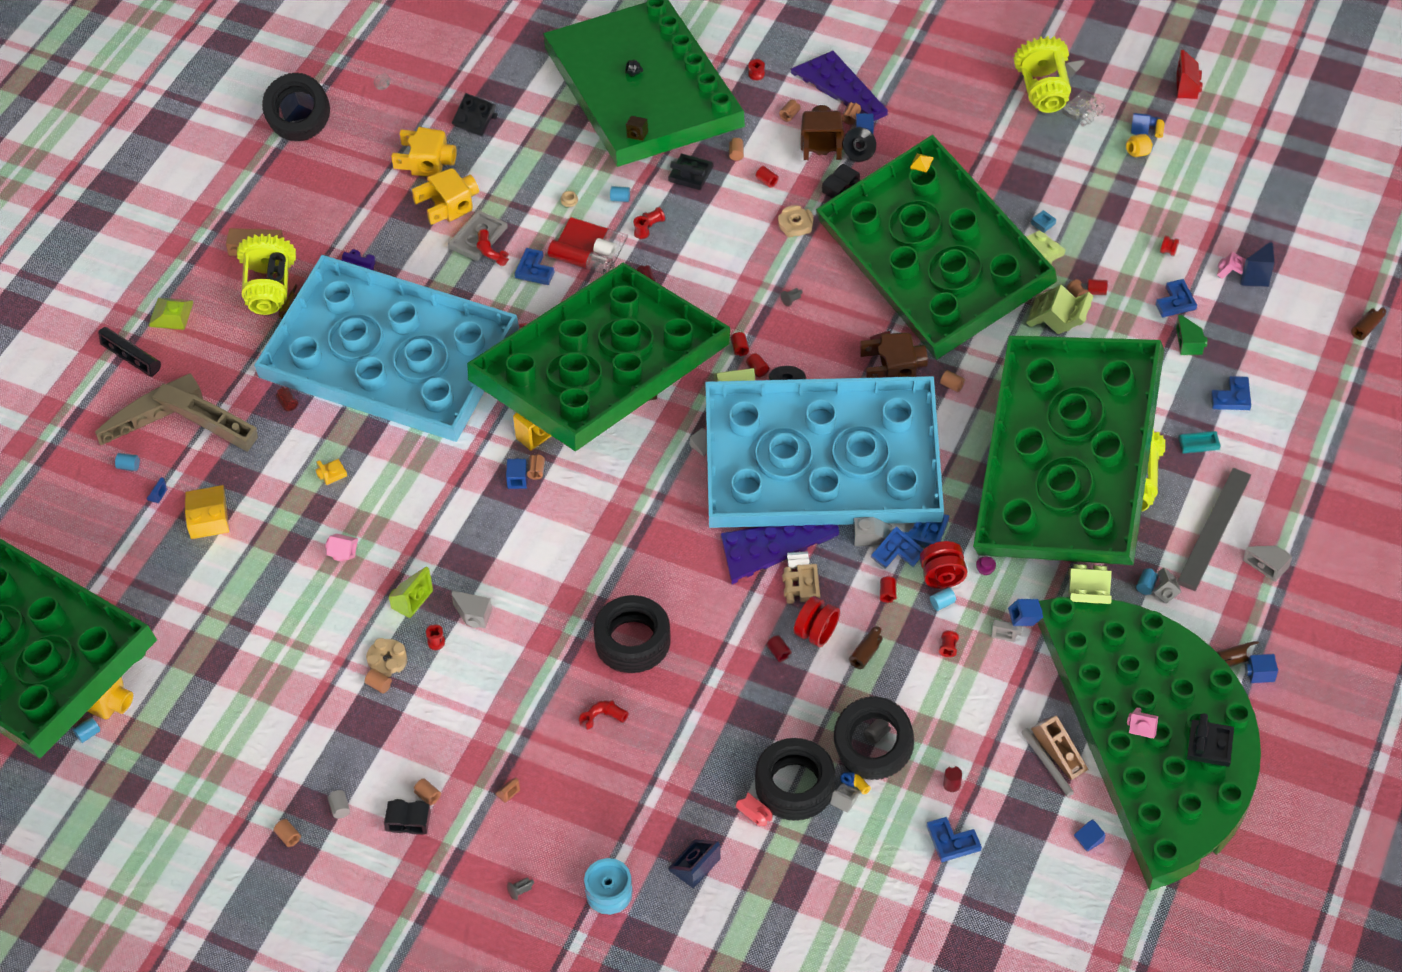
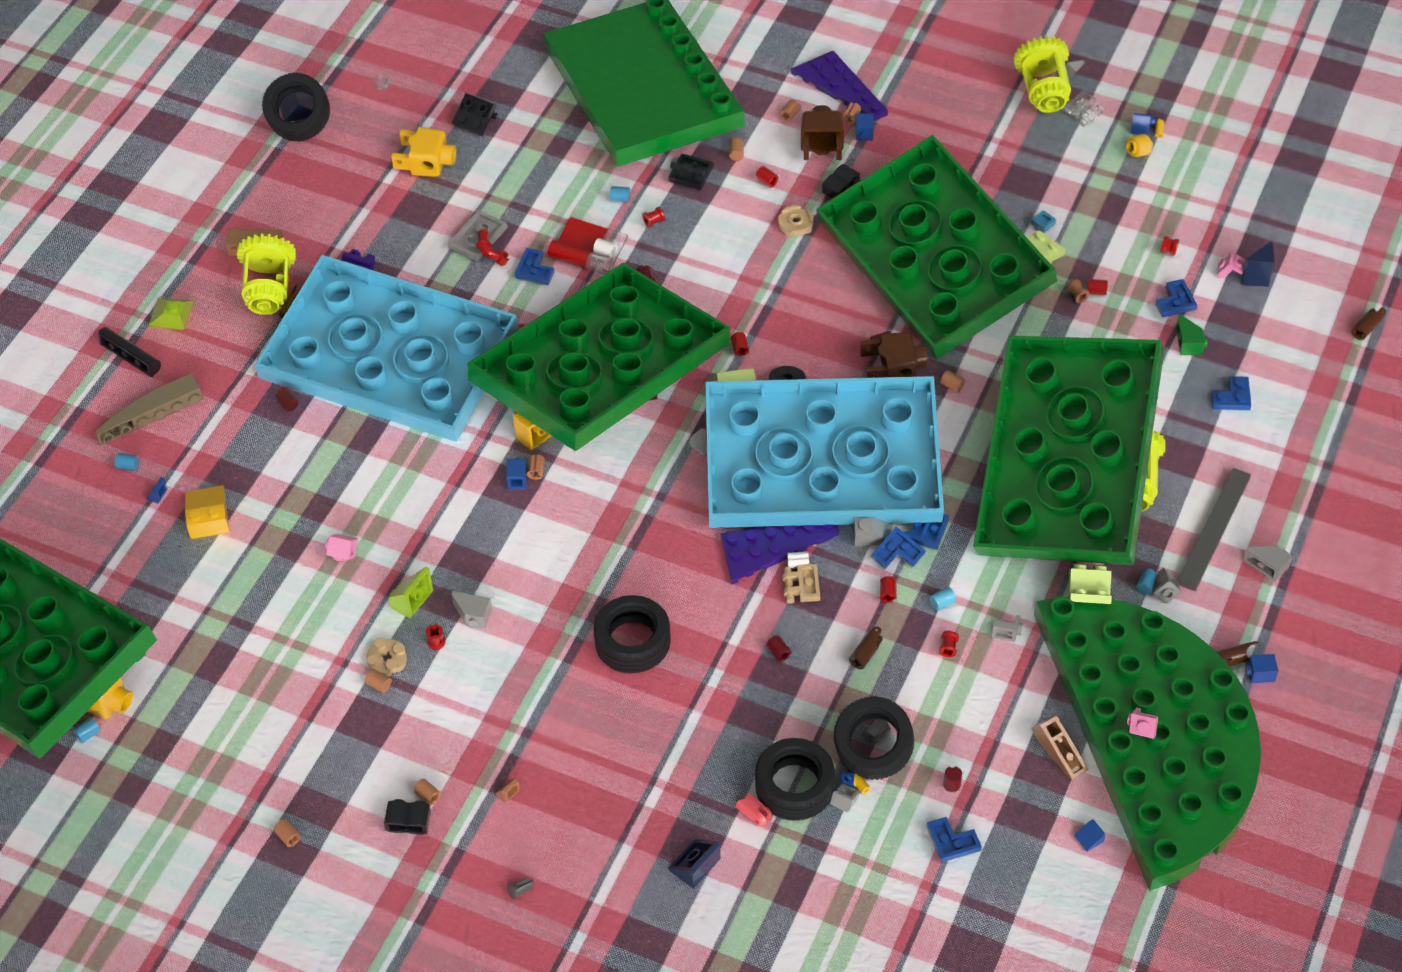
(208, 416): dark tan slope -> none
(279, 269): black beam -> none
(331, 471): yellow bracket -> none
(338, 804): light grey piece -> none
(450, 194): yellow piece -> none
(569, 199): tan plate -> none
(605, 707): red piece -> none
(608, 886): medium azure wheel -> none
(633, 68): black plate -> none
(637, 128): dark brown plate -> none
(641, 227): red bush -> none
(756, 69): red wheel -> none
(760, 366): red piece -> none
(788, 297): dark grey piece -> none
(816, 621): red wheel -> none
(865, 139): black dish -> none
(921, 162): yellow slope -> none
(943, 564): red wheel -> none
(986, 565): magenta plate -> none
(1025, 612): blue brick -> none
(1047, 762): light grey bar -> none
(1060, 309): yellowish green bracket -> none
(1188, 77): red slope -> none
(1199, 442): teal tile -> none
(1210, 742): black plate -> none

